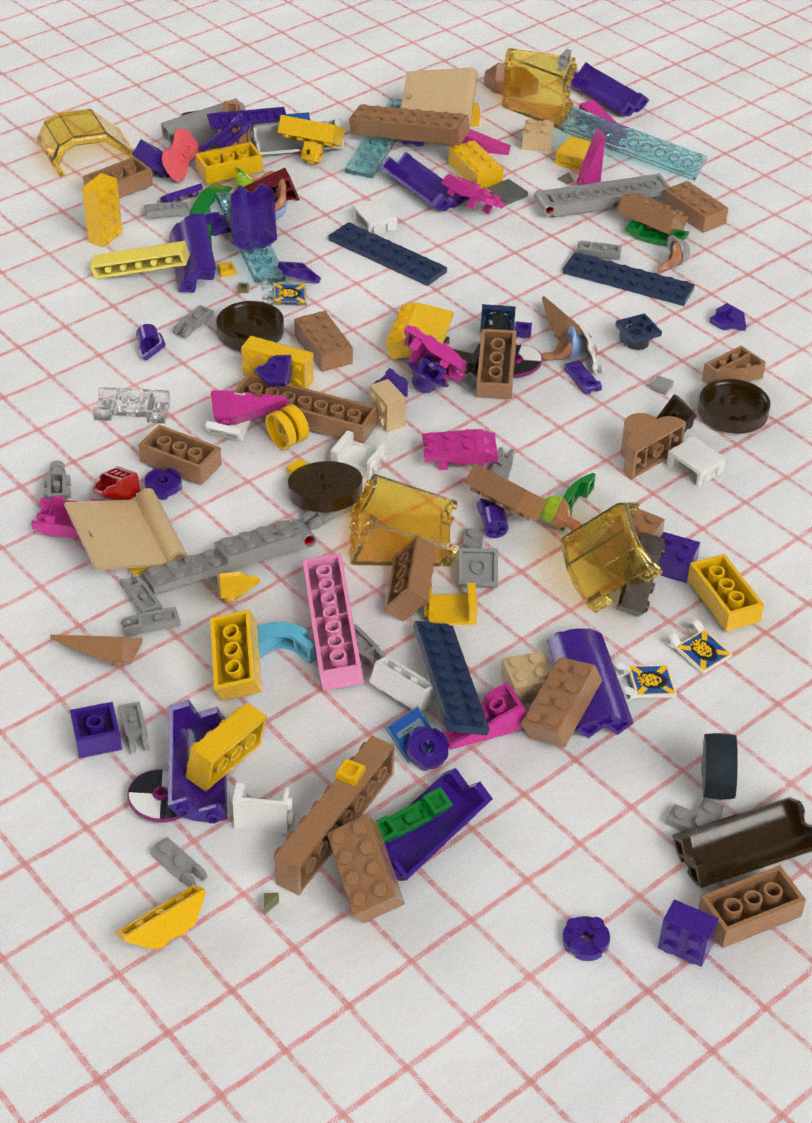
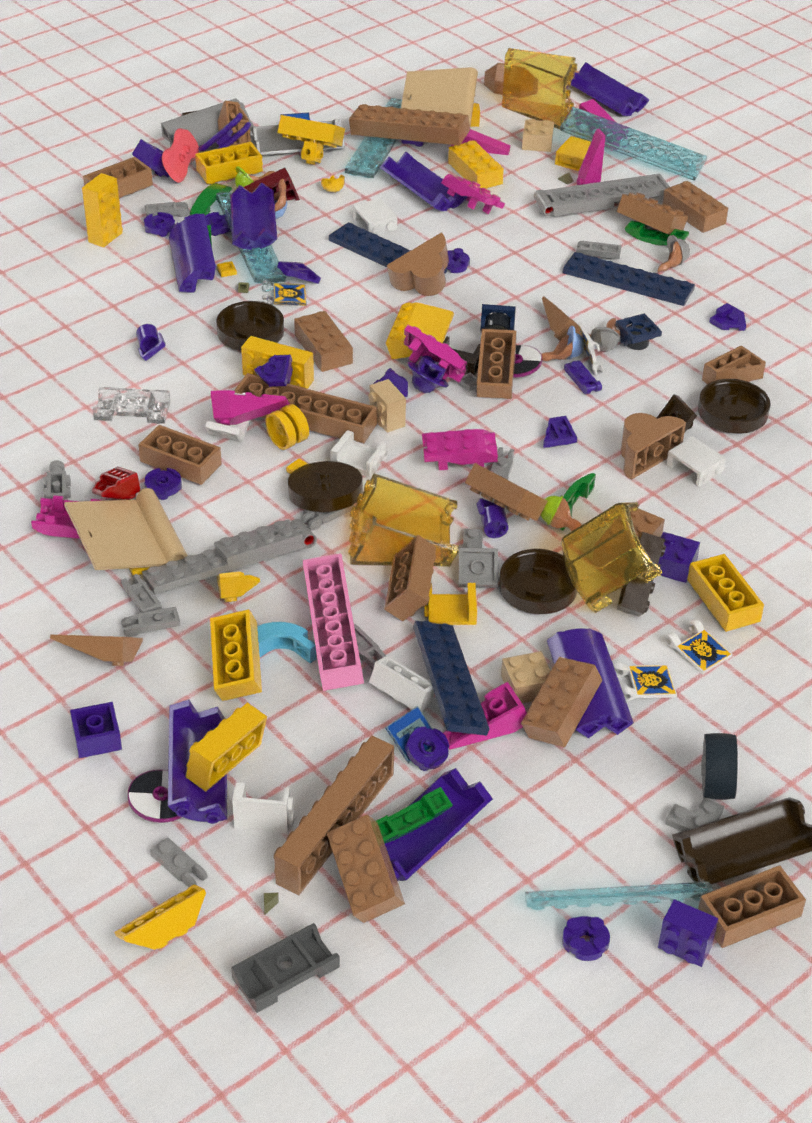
(78, 128): clear yellow windscreen -> none
(134, 725): light grey hinge -> none
(140, 260): light yellow brick -> none
(159, 224): none -> dark purple plate
(180, 194): dark purple plate -> none
(193, 321): light grey hinge -> none
(254, 116): dark purple tile -> none
(264, 979): none -> dark grey piece
(333, 184): none -> yellow hair
(350, 772): yellow tile -> none
(421, 268): none -> medium nougat brick
(458, 261): none -> dark purple plate
(508, 191): dark grey tile -> none
(523, 329): dark purple plate -> none
(536, 581): none -> dark brown brick
(559, 432): none -> dark purple wing
(564, 60): light grey plate -> none
(607, 336): none -> light grey piece
(608, 895): none -> clear light blue plate
(662, 384): light grey tile -> none

